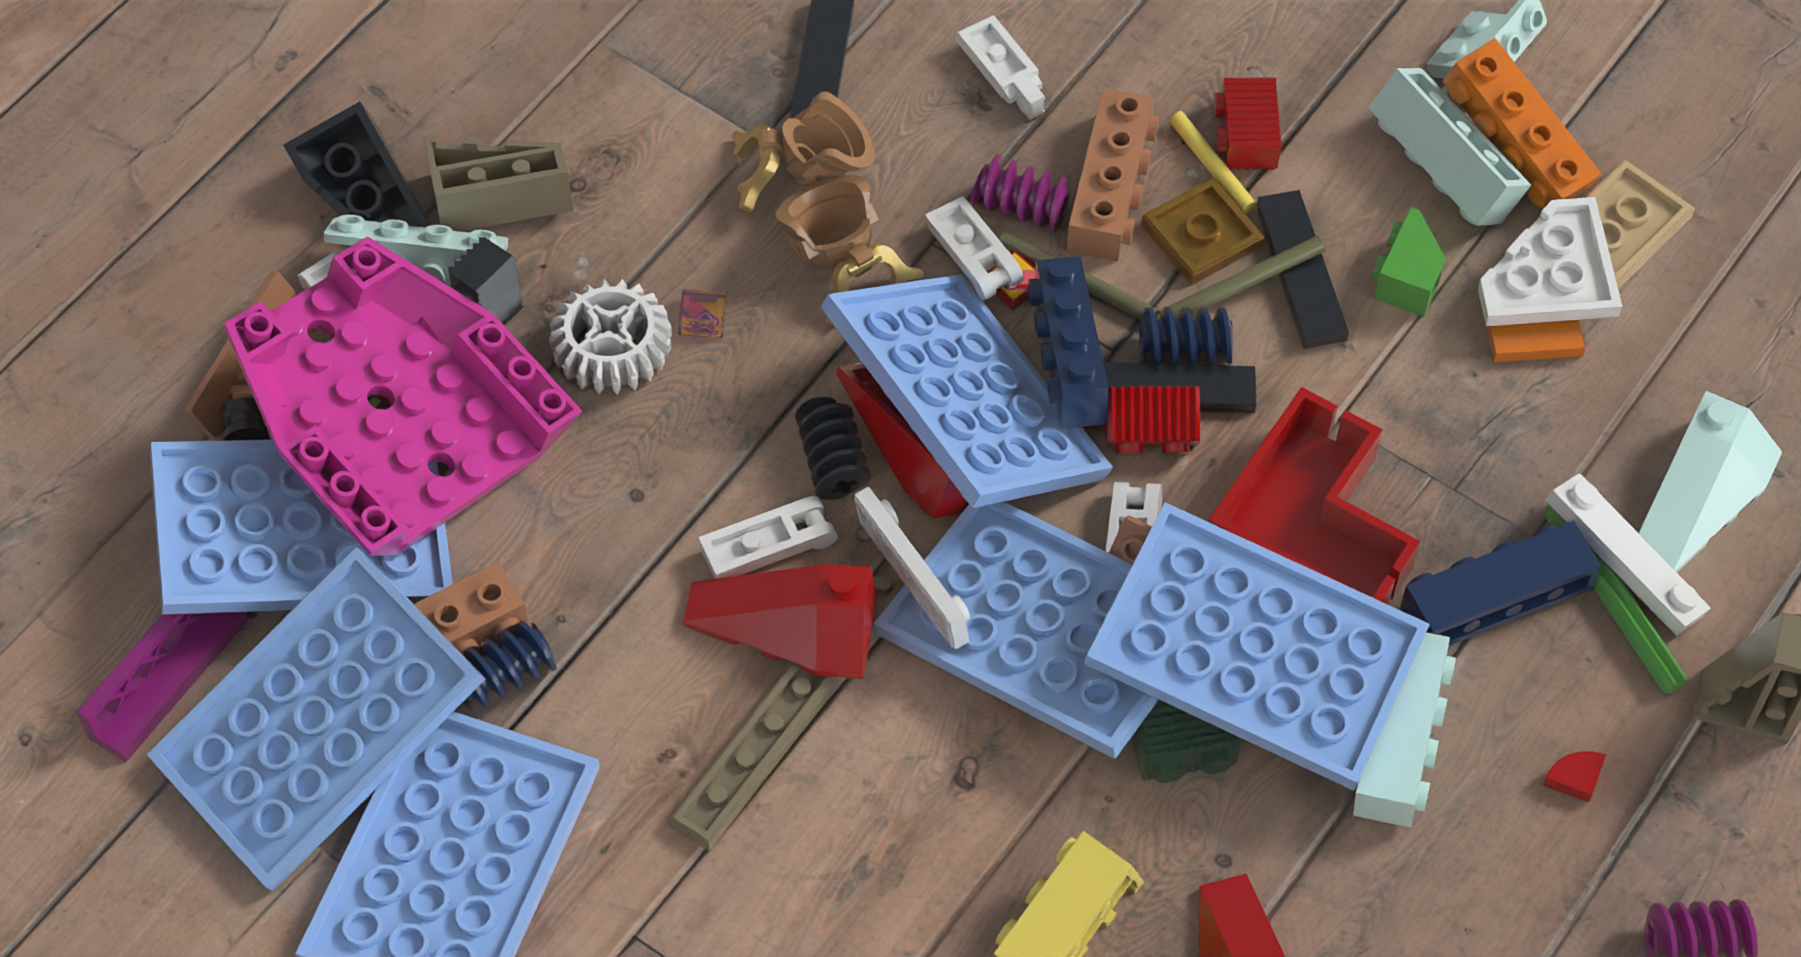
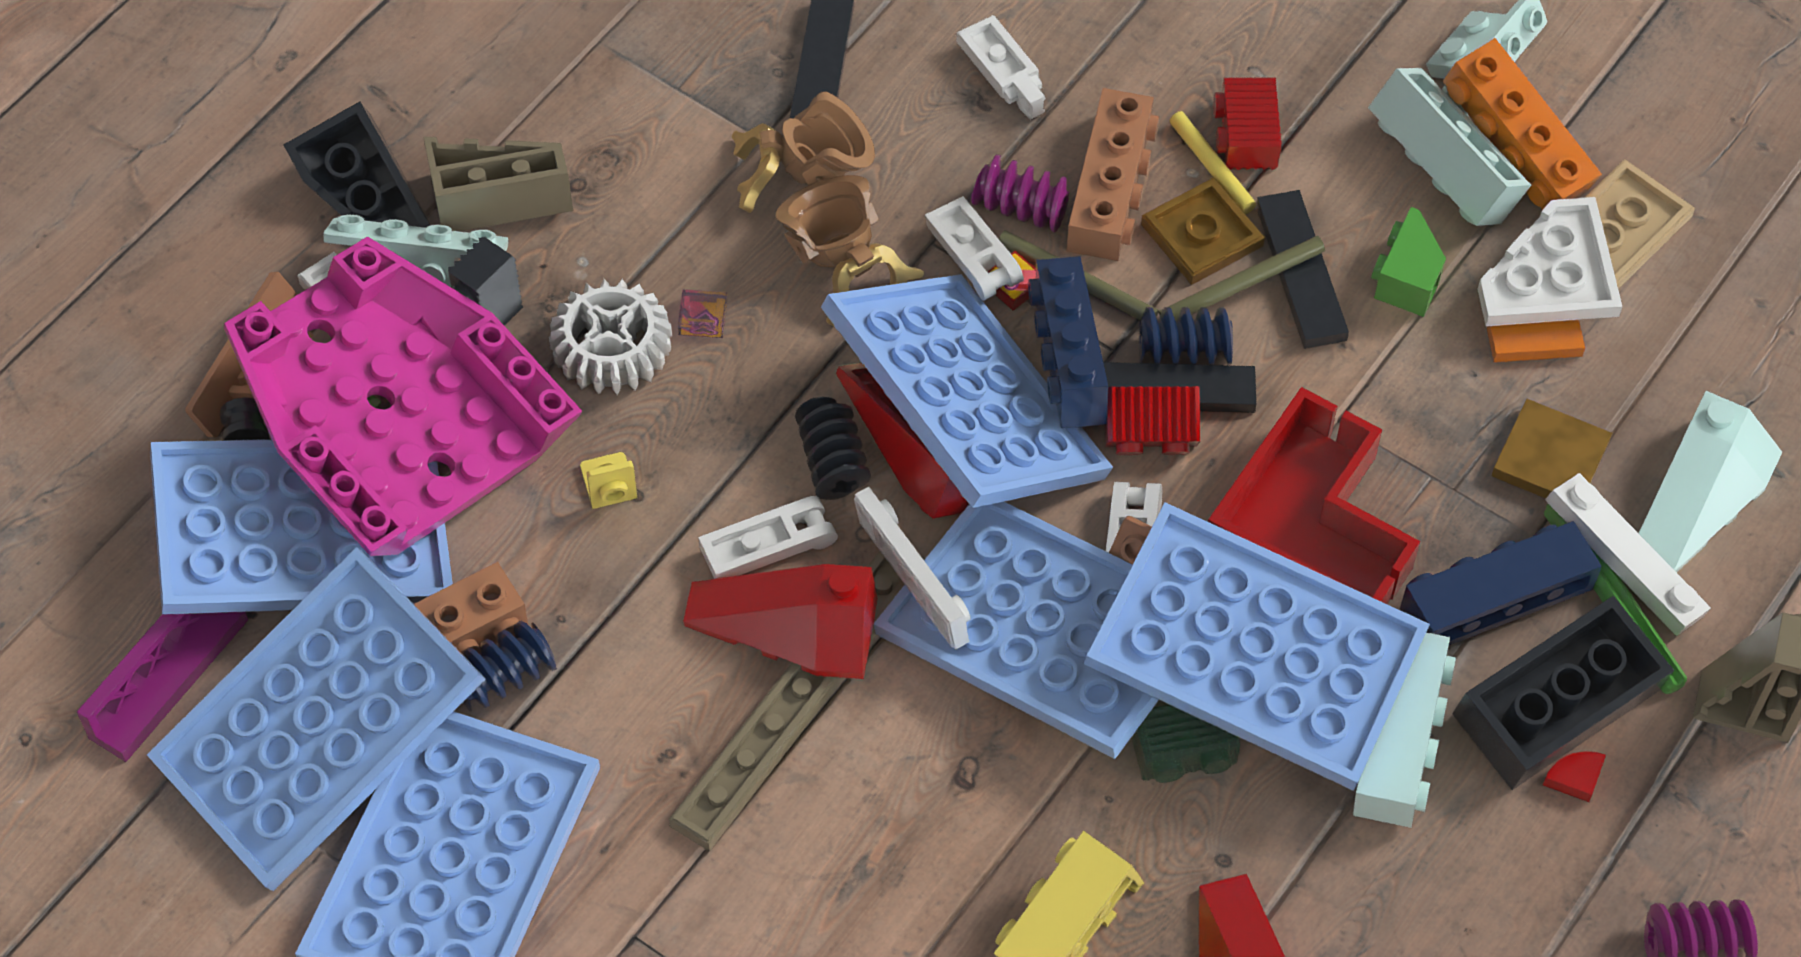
(609, 479): none -> light yellow bracket
(1549, 450): none -> pearl gold tile
(1562, 692): none -> black brick

